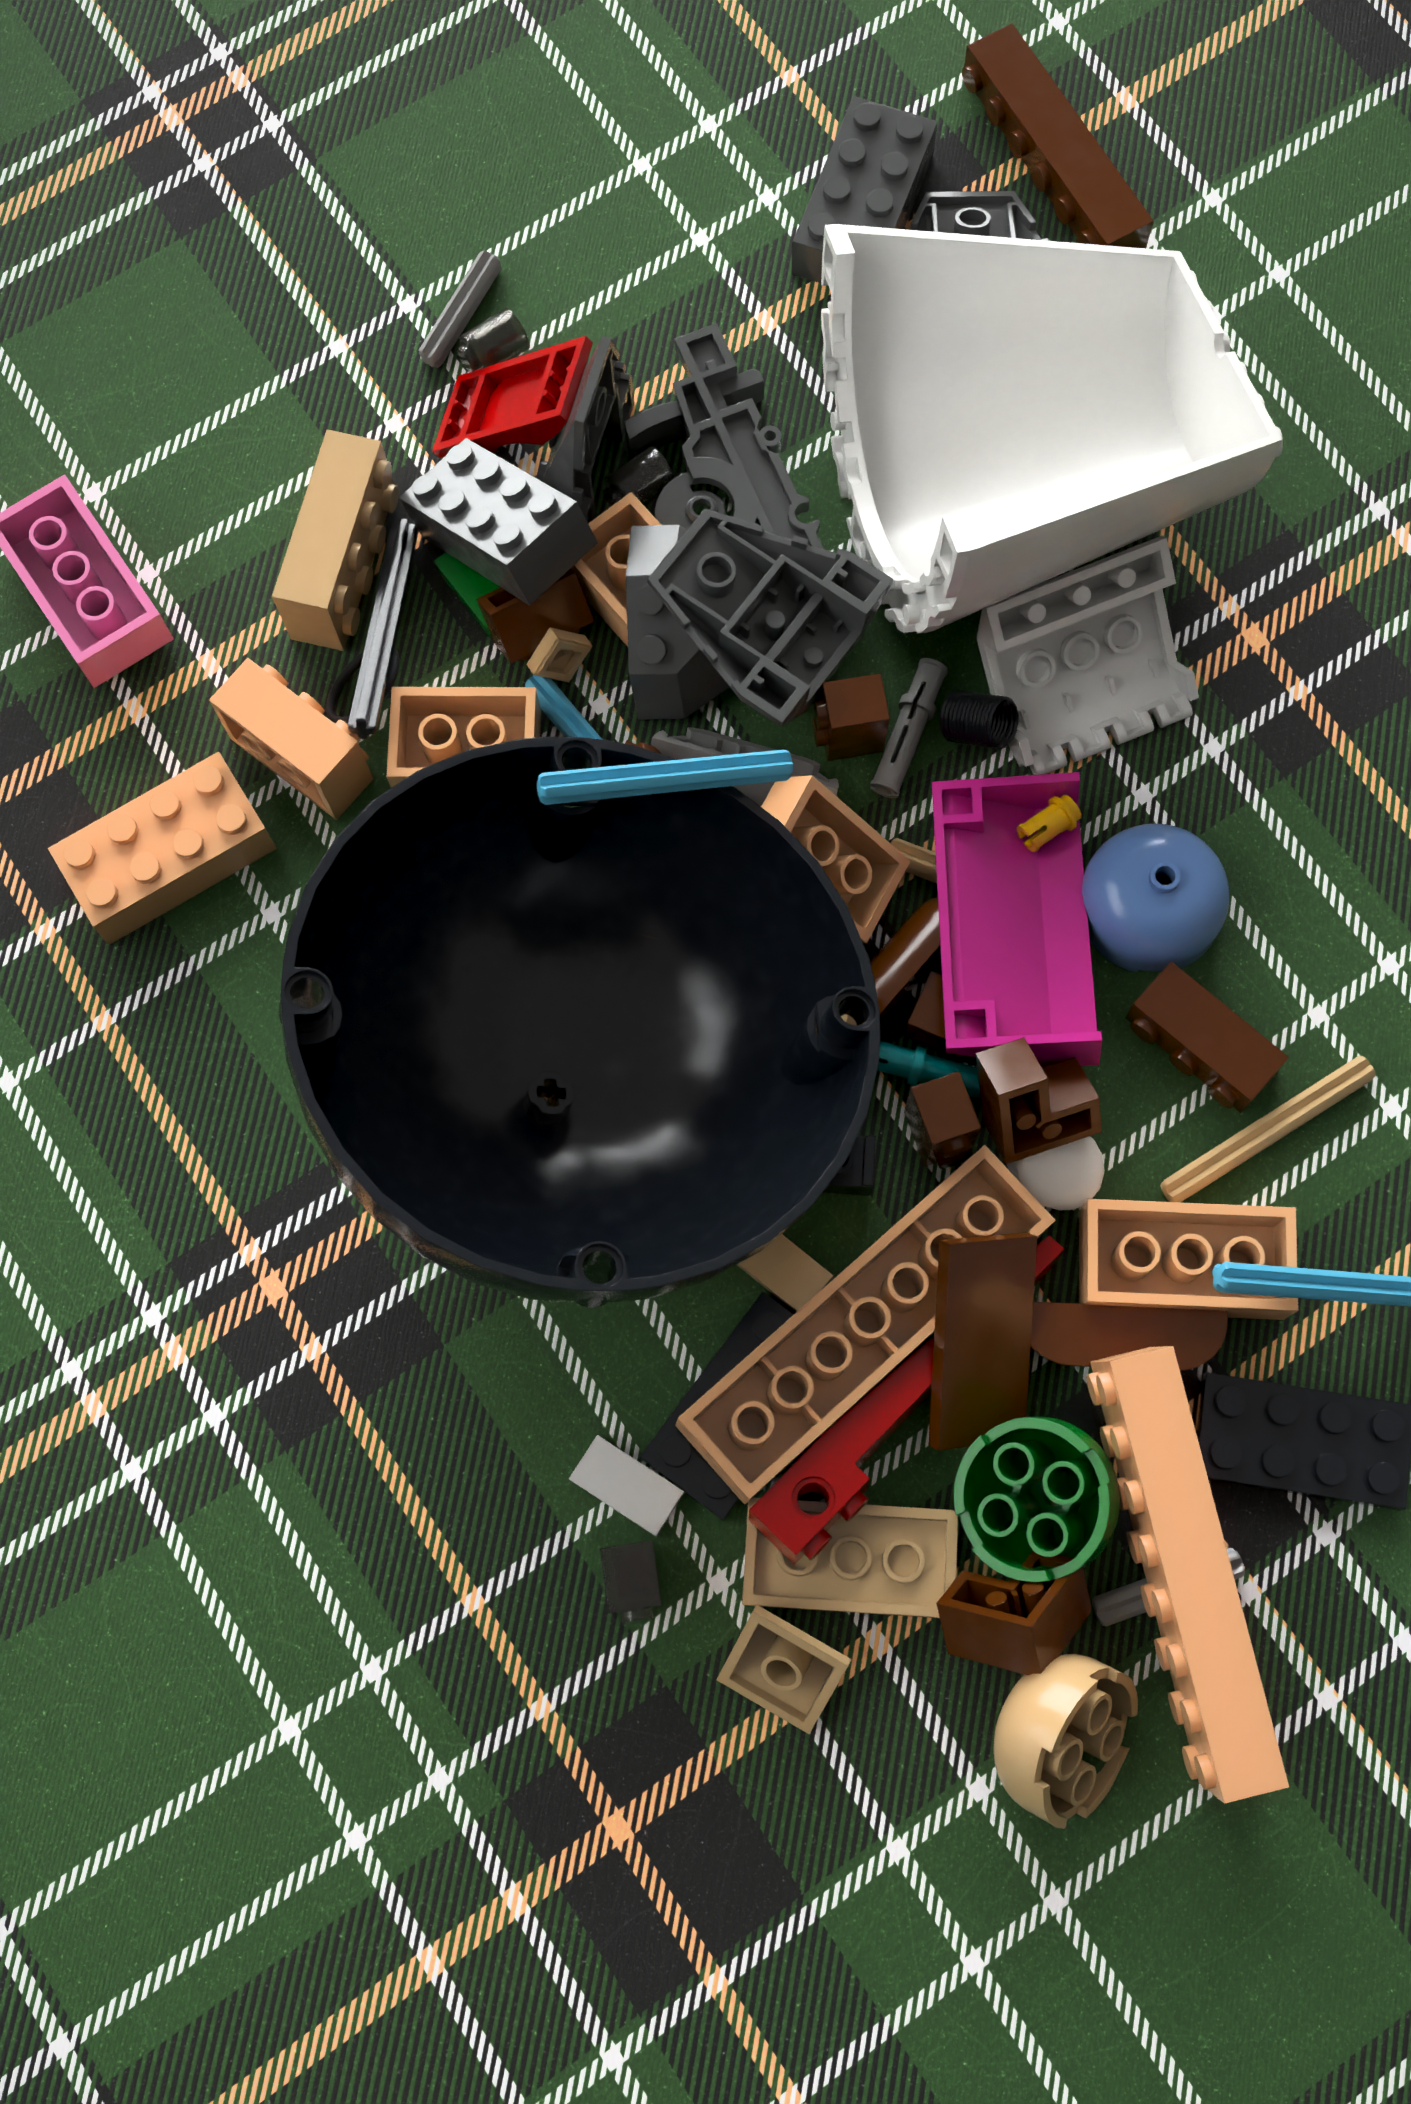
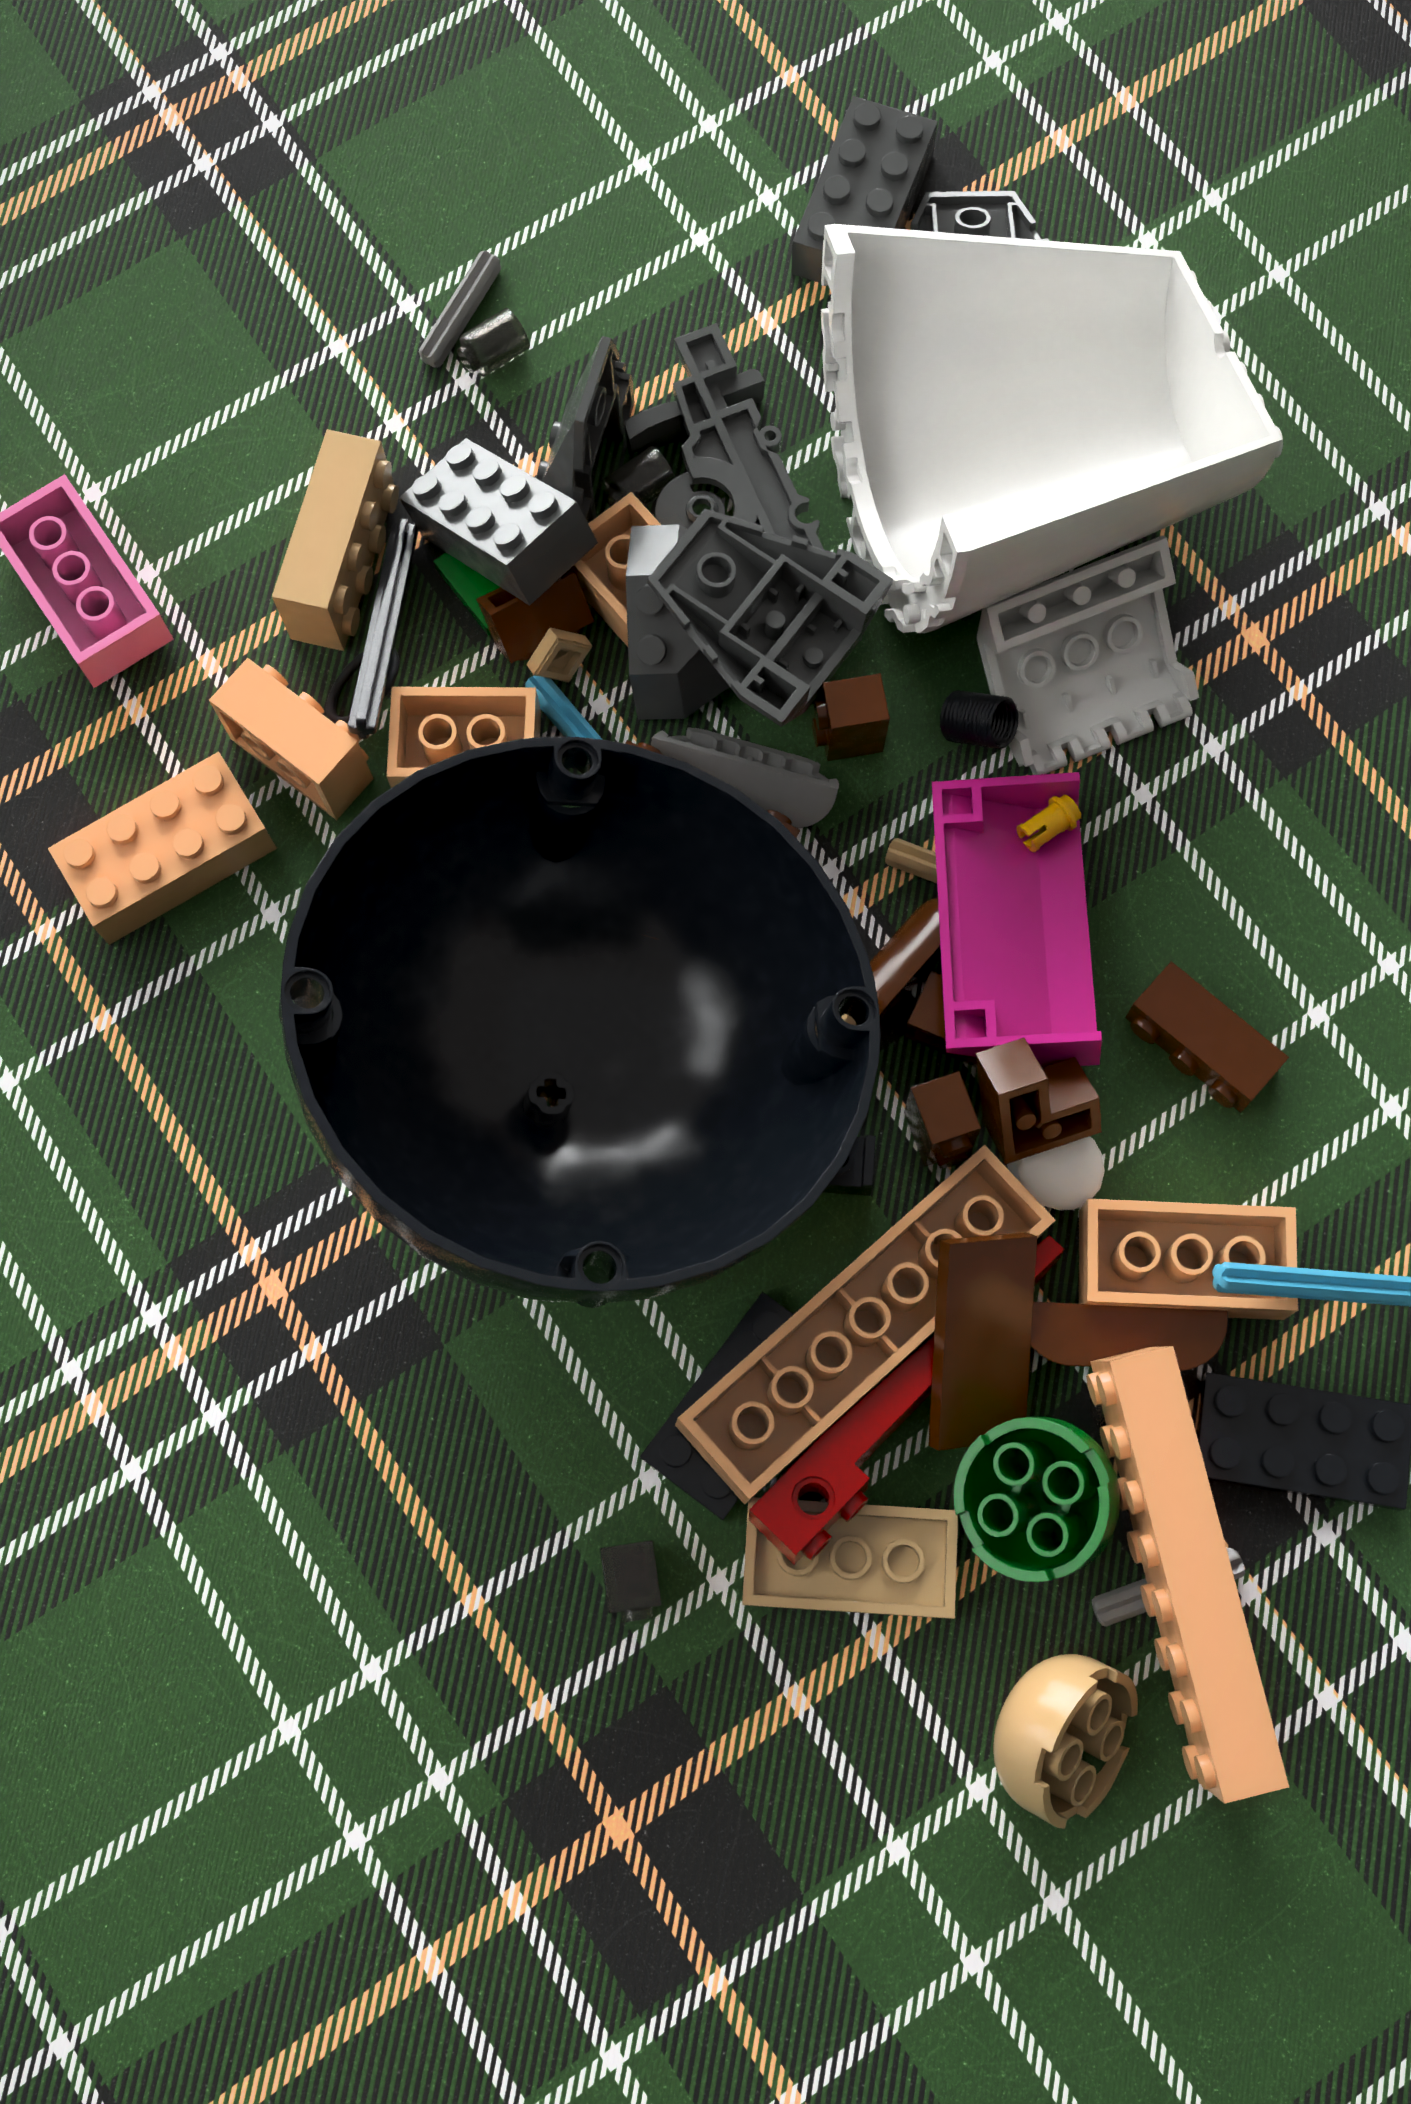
(515, 399): red slope -> none
(626, 1485): white tile -> none
(664, 776): medium azure axle -> none
(783, 1669): tan slope -> none
(787, 1272): tan tile -> none
(847, 848): light nougat brick -> none
(916, 709): light grey pin -> none
(923, 1067): teal pin -> none
(1014, 1621): reddish brown brick -> none
(1053, 142): reddish brown brick -> none
(1137, 917): medium blue cylinder -> none
(1267, 1130): tan axle -> none

